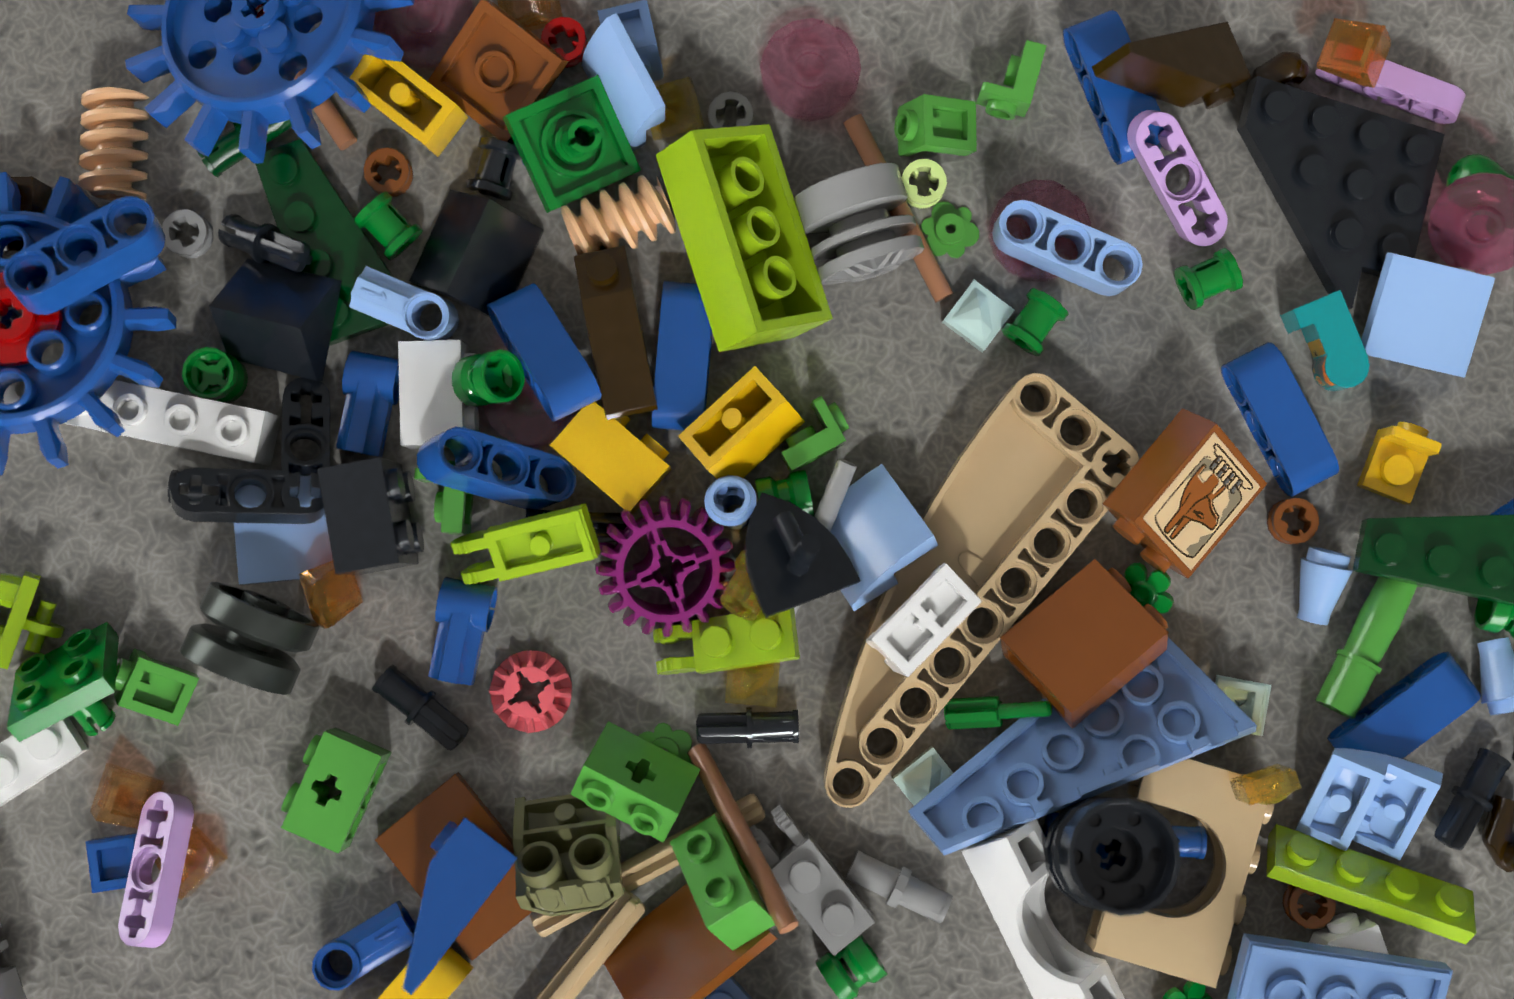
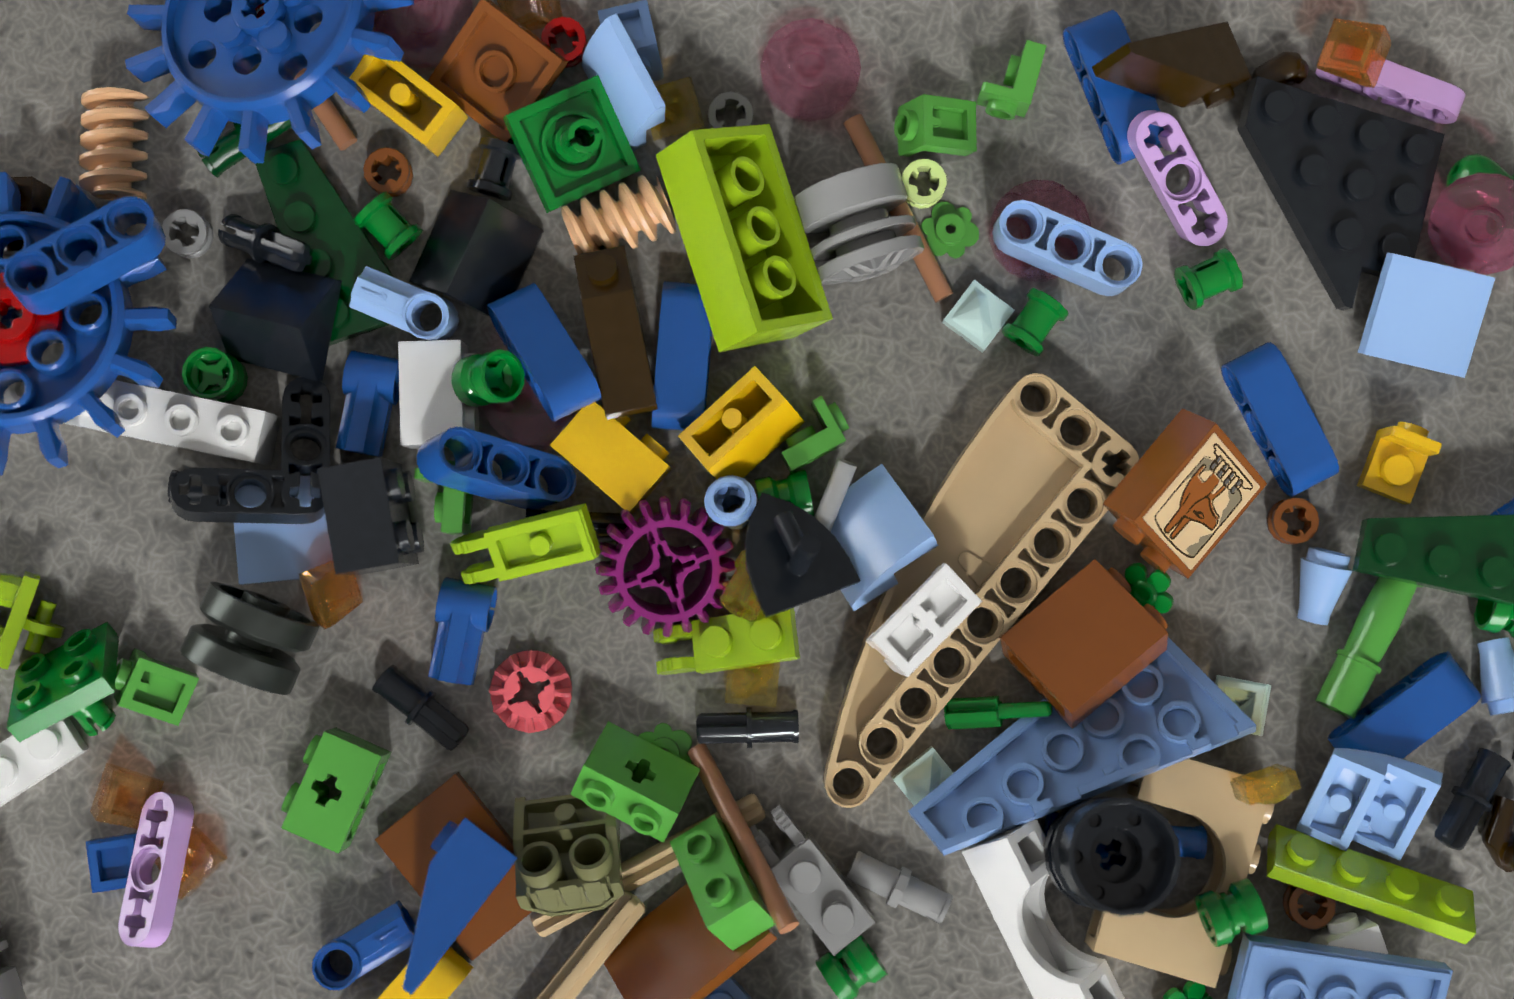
(1227, 913): none -> green wheel
(1333, 341): teal leg -> none

